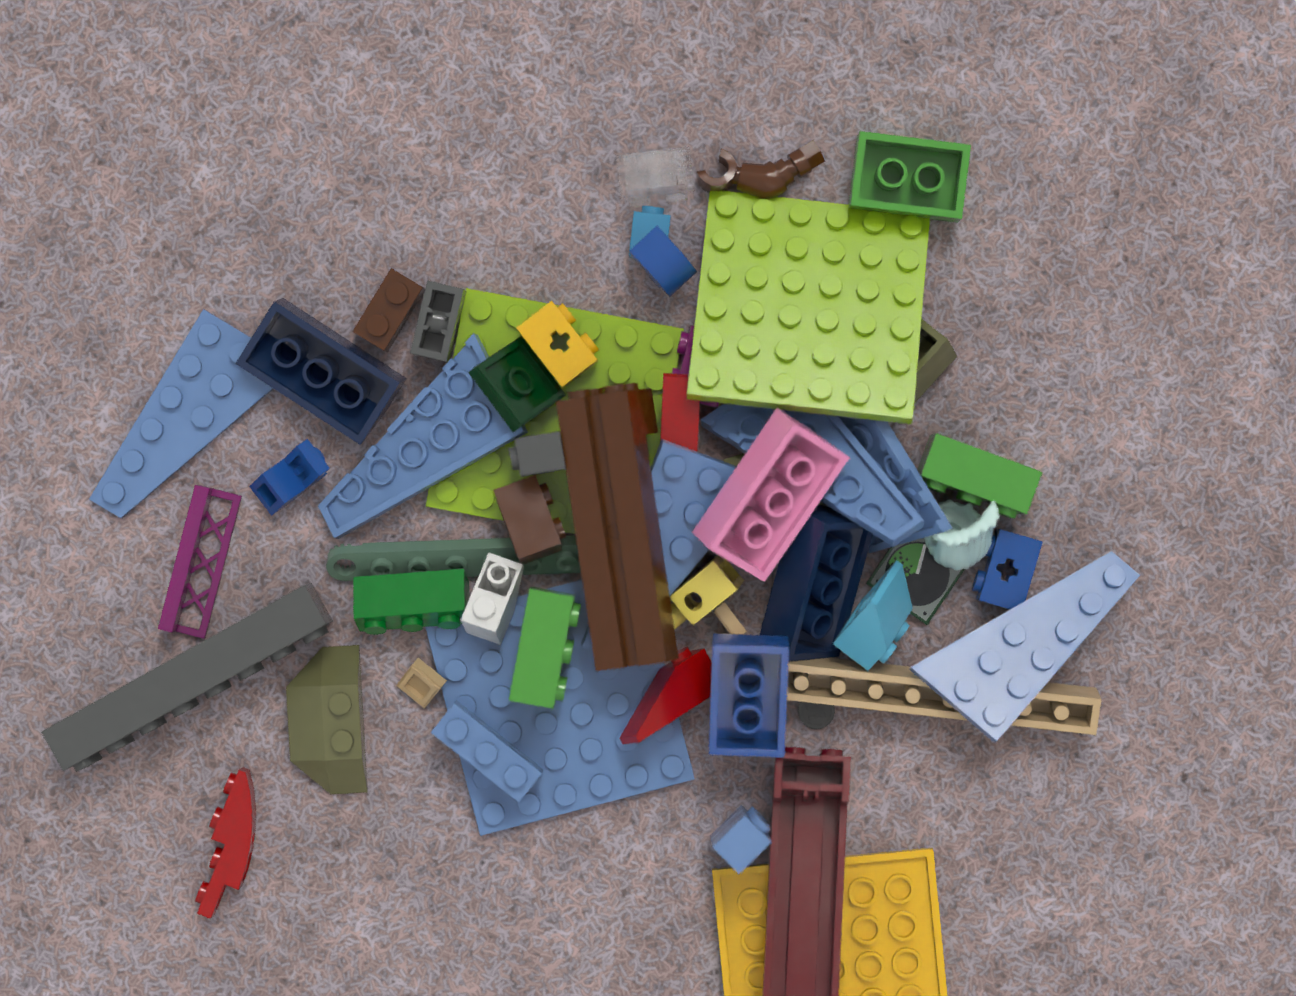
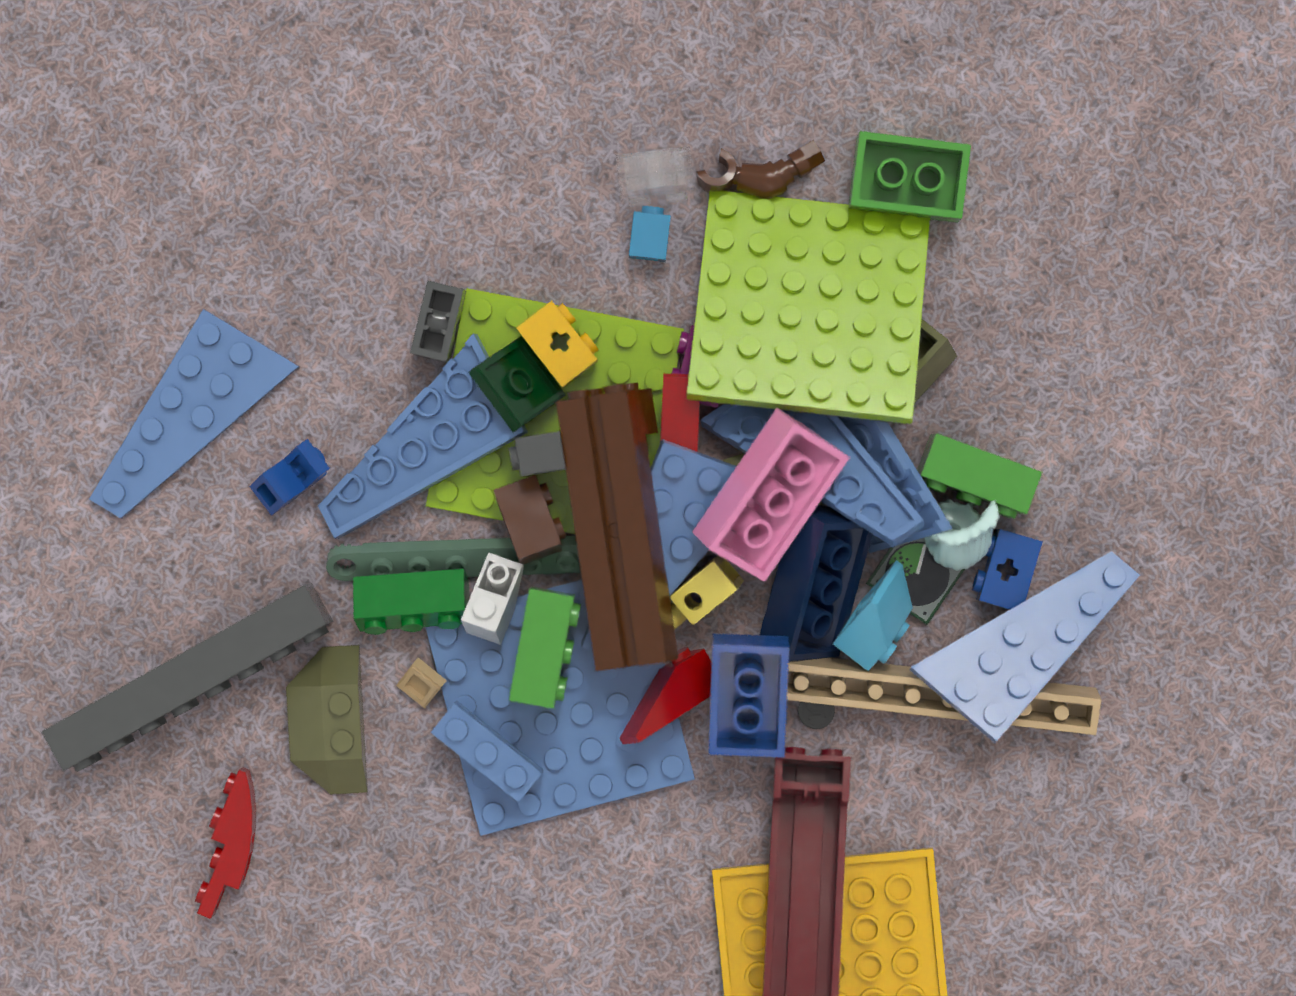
(186, 558): magenta fence -> none
(320, 370): dark blue slope -> none
(389, 310): reddish brown brick -> none
(663, 261): blue brick -> none
(728, 619): tan tile -> none
(741, 837): medium blue brick -> none

